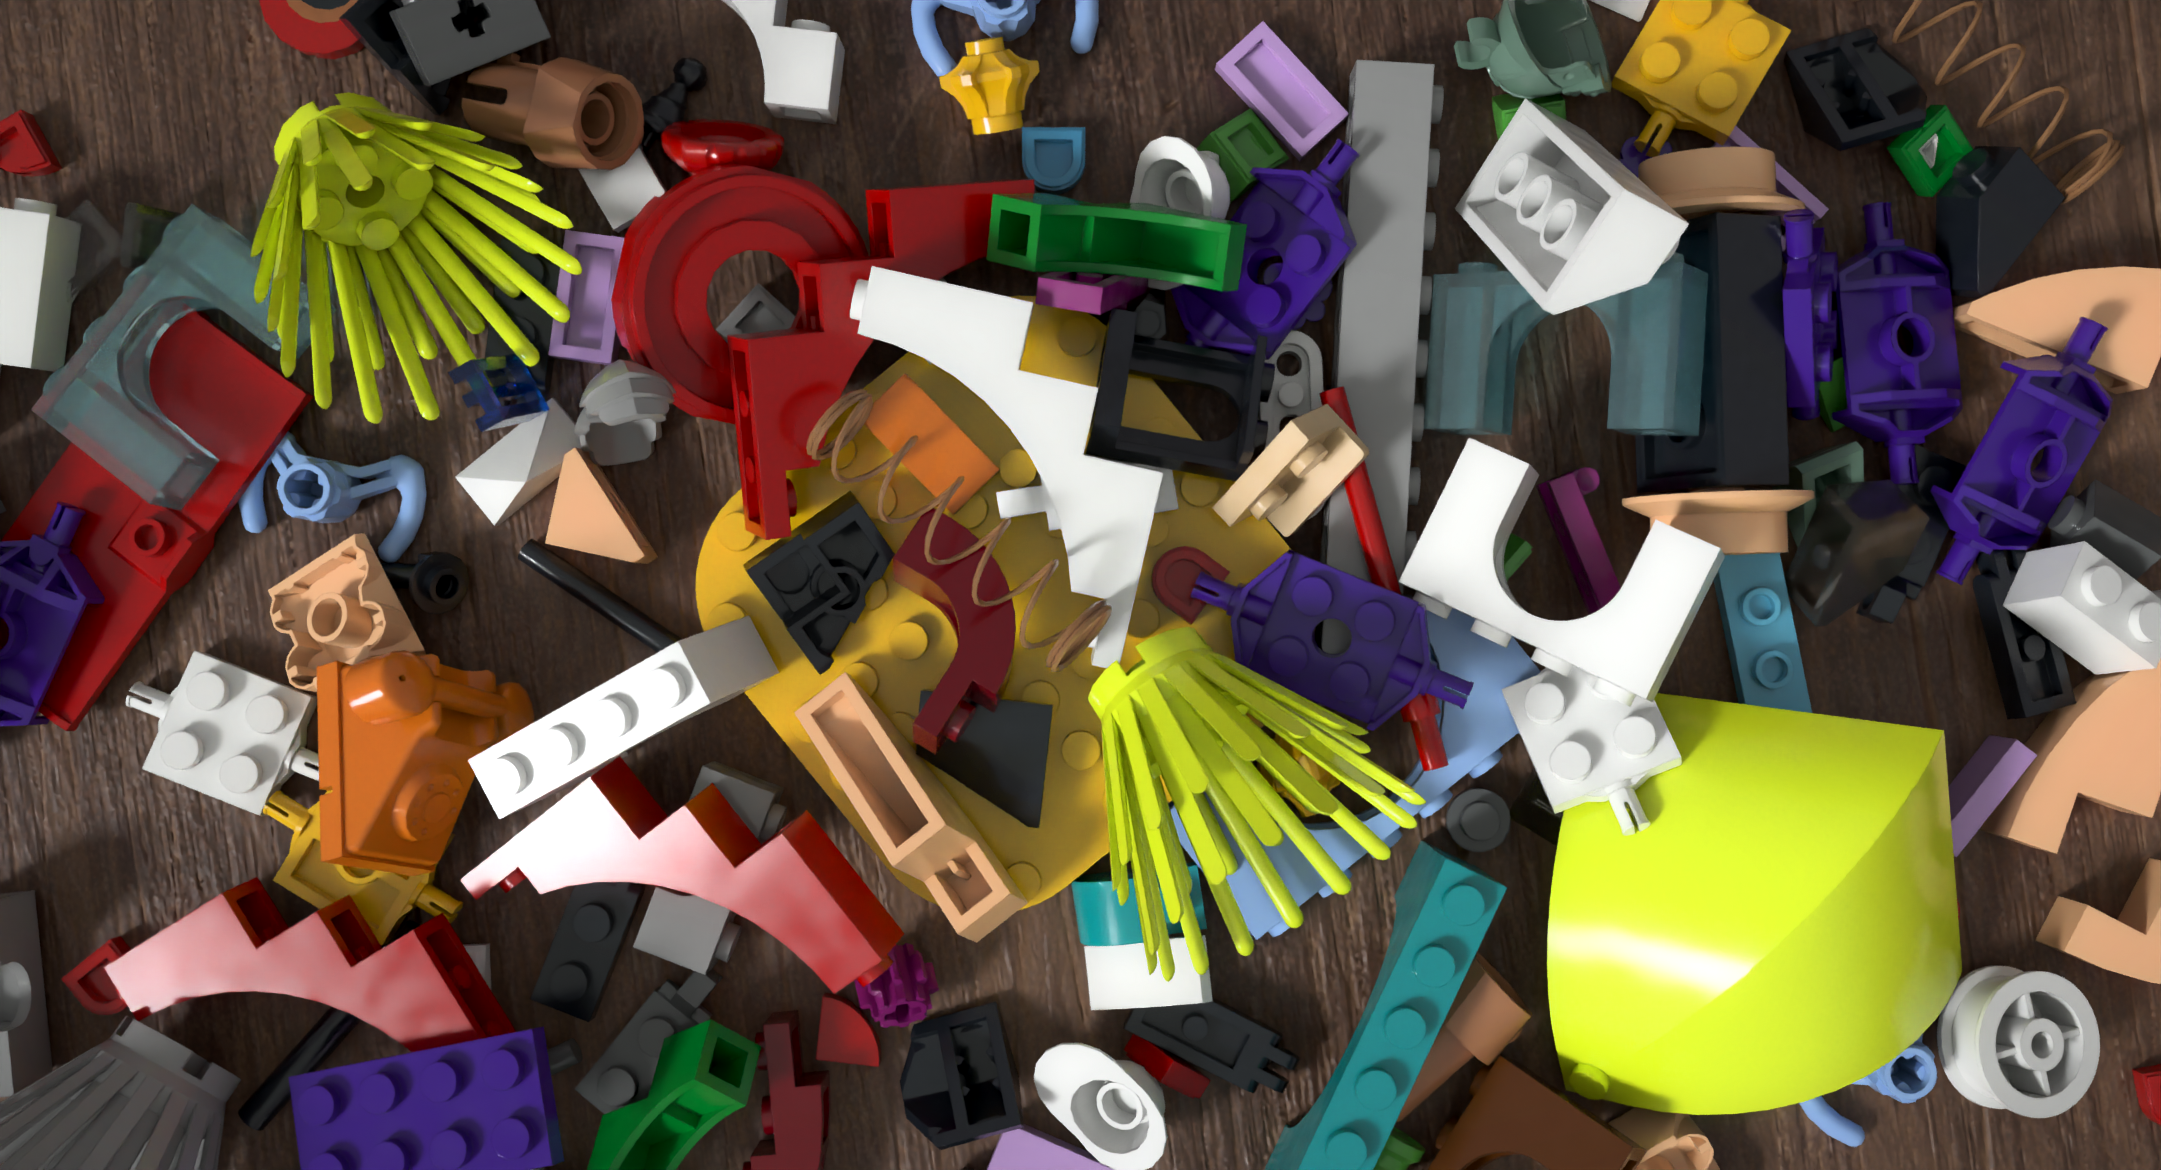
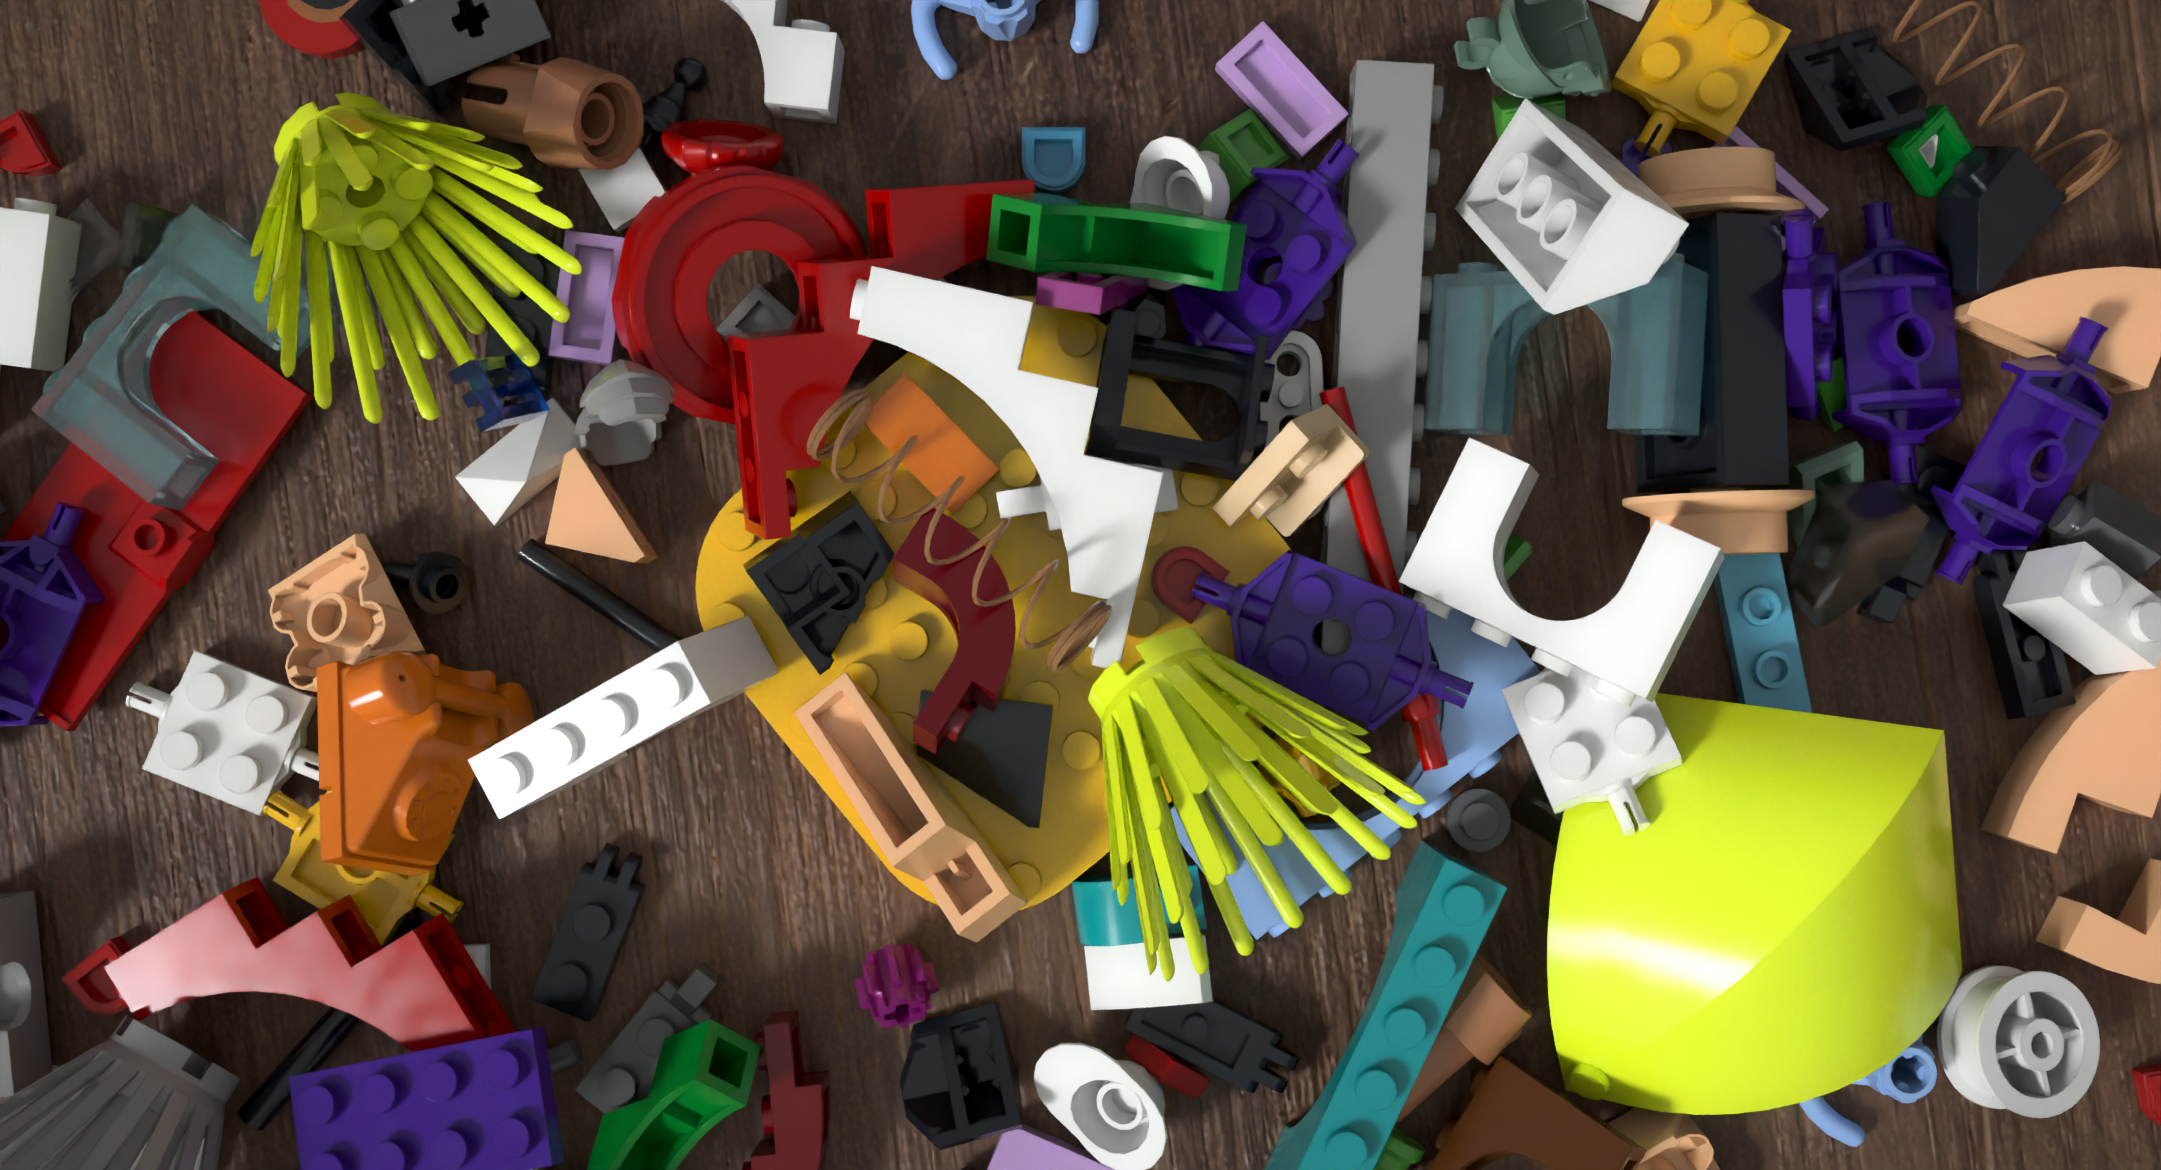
(332, 492): light blue piece -> none
(687, 926): light grey arch -> none
(787, 885): arch -> none
(846, 1034): red tile -> none
(991, 85): yellow rock -> none
(1579, 536): magenta hinge -> none
(1984, 785): lavender tile -> none

